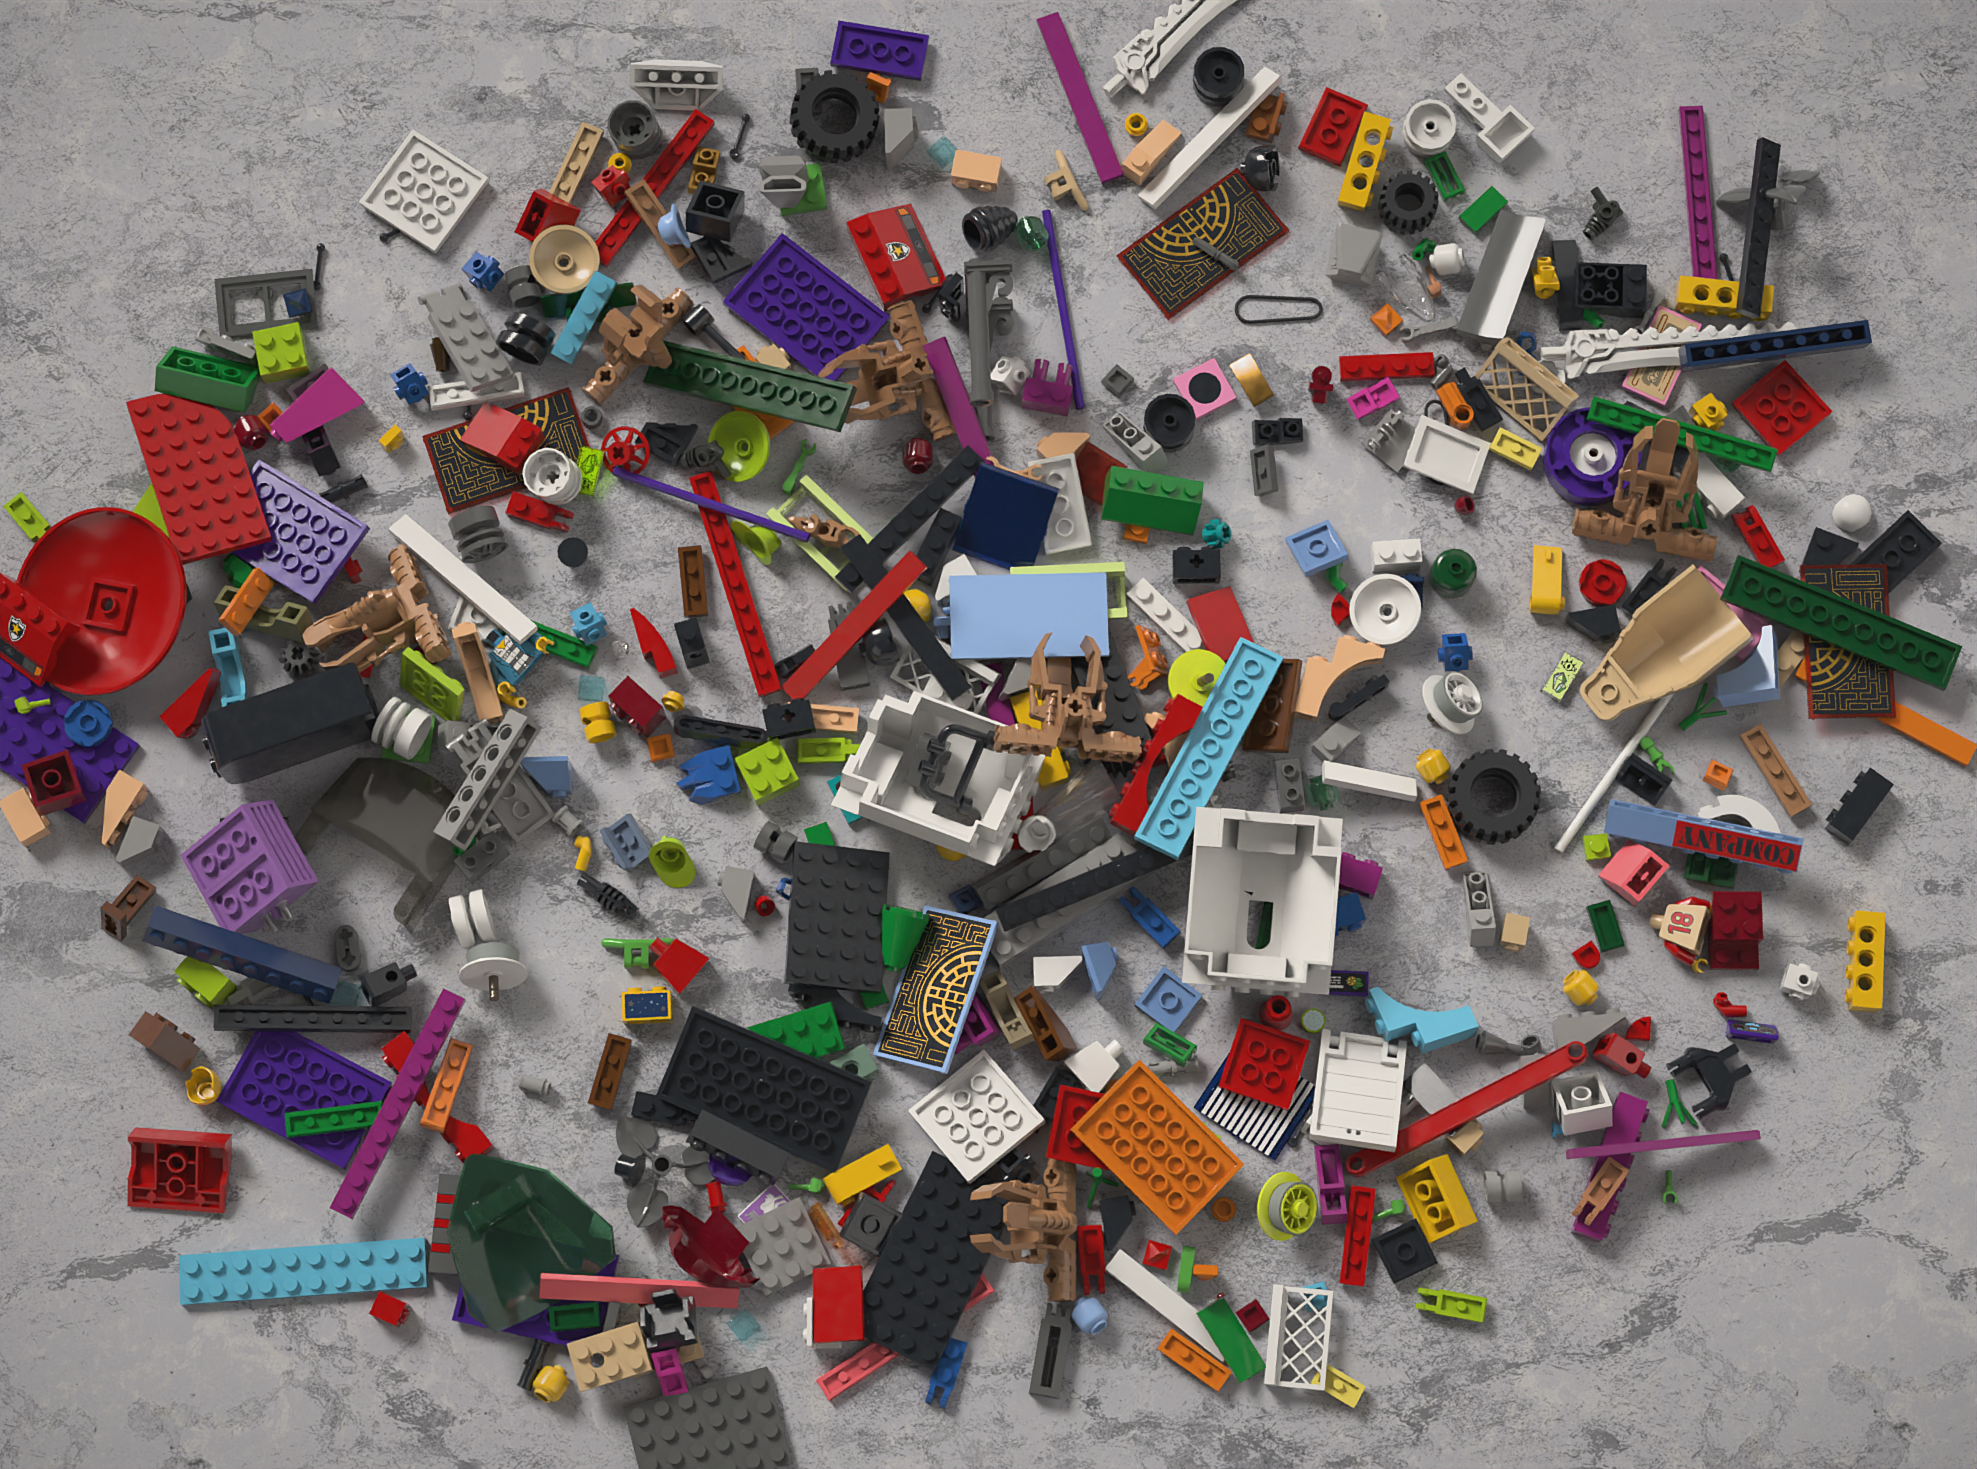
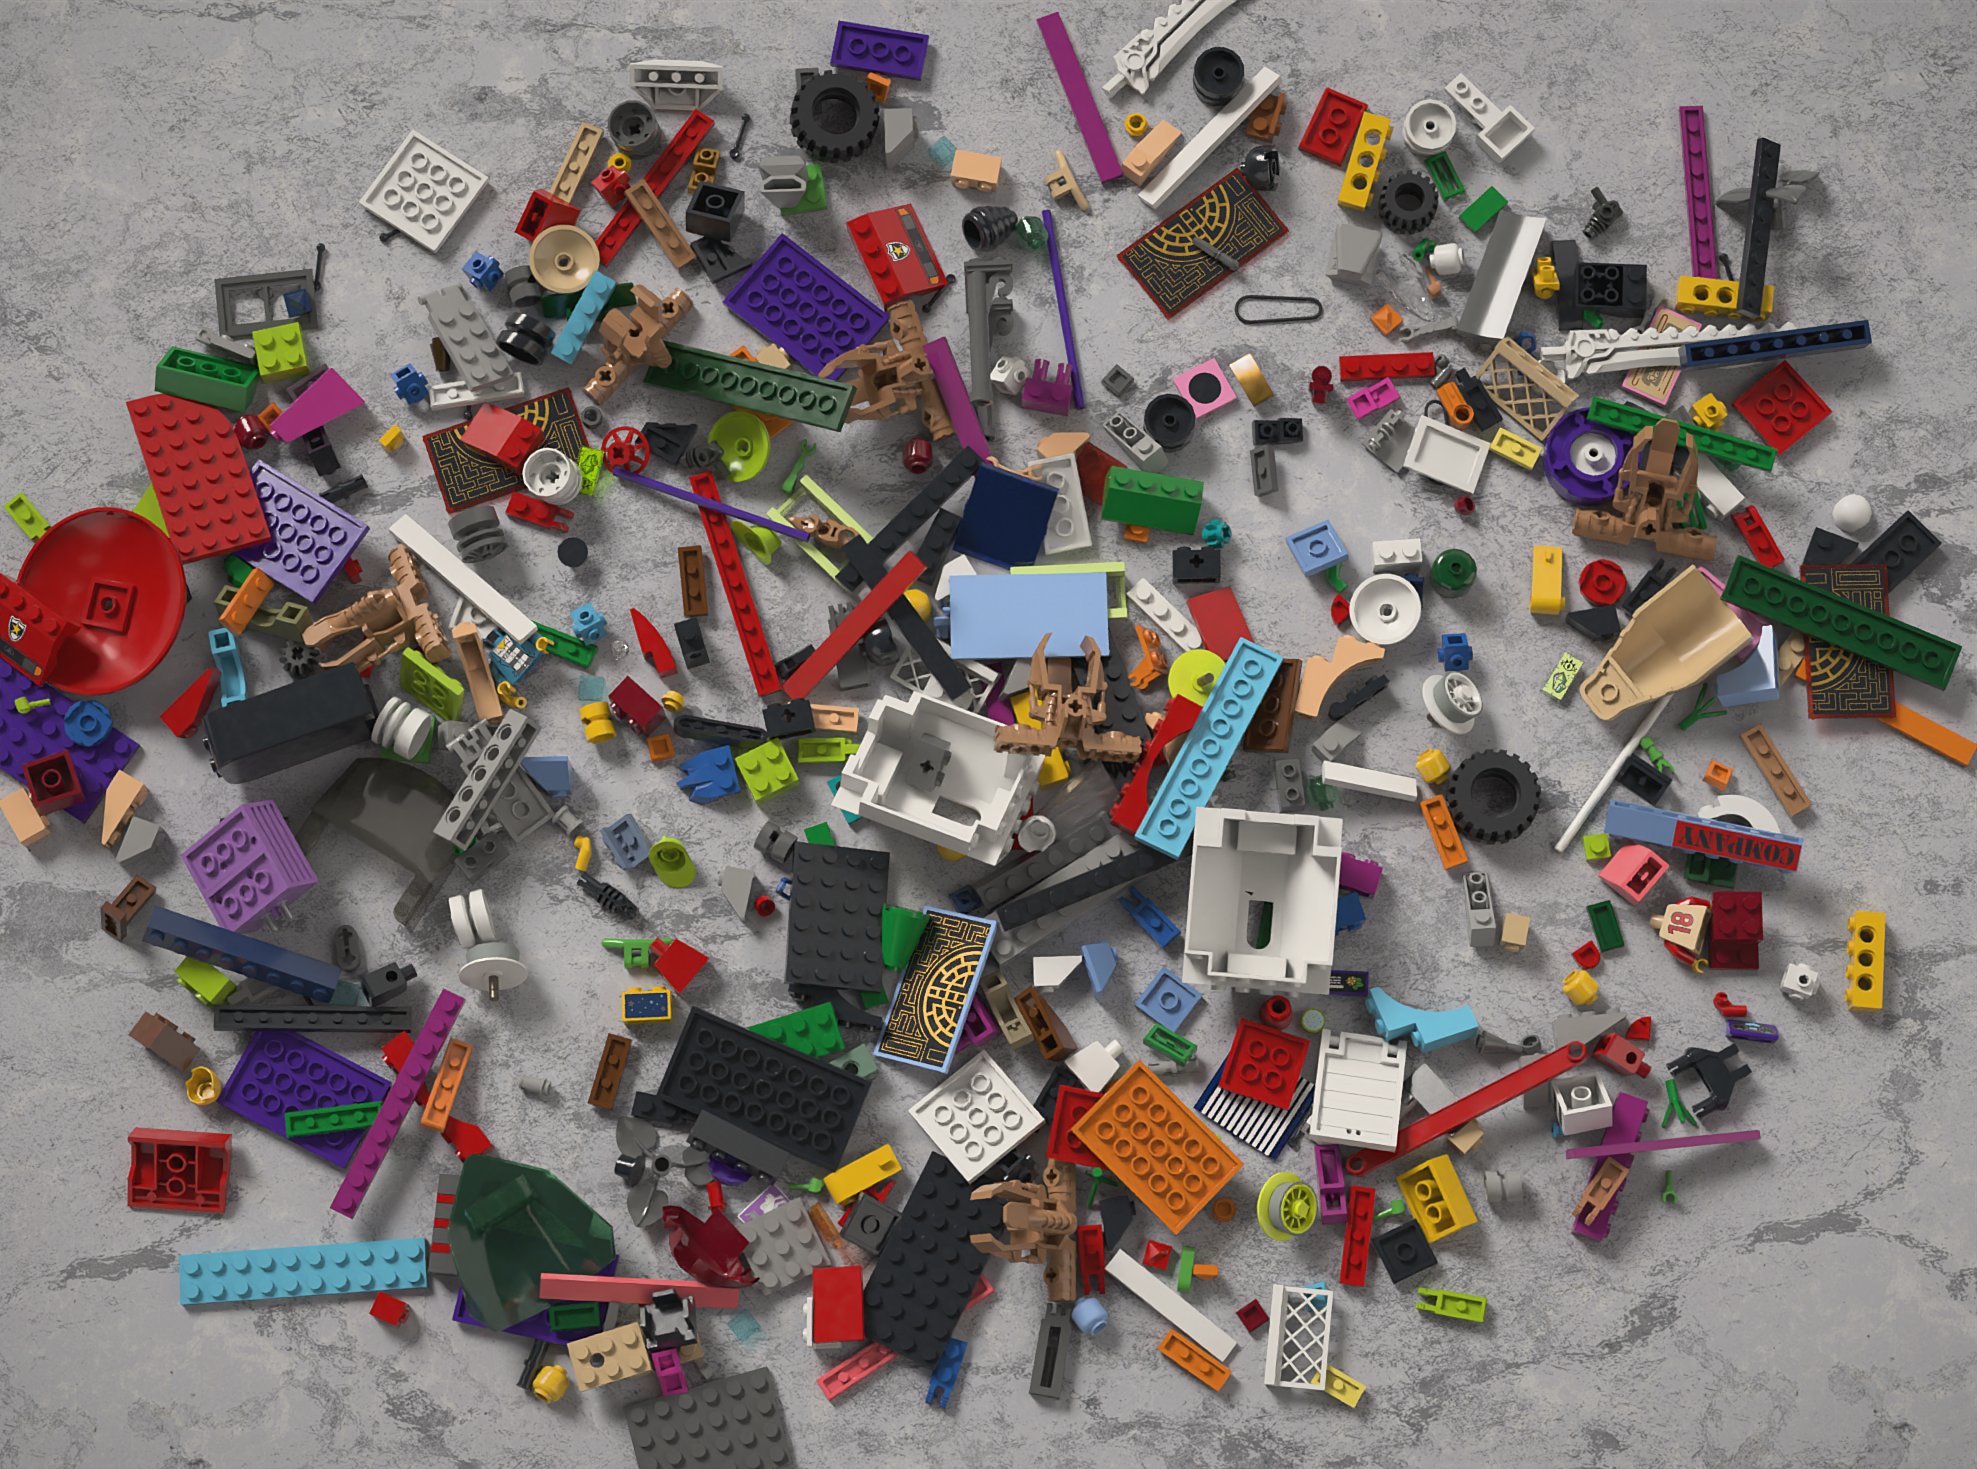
(672, 229): light blue hat -> none
(700, 321): black piece -> none
(937, 747): black bar -> none
(949, 295): black bracket -> none
(1231, 1339): green piece -> none
(1858, 805): black brick -> none

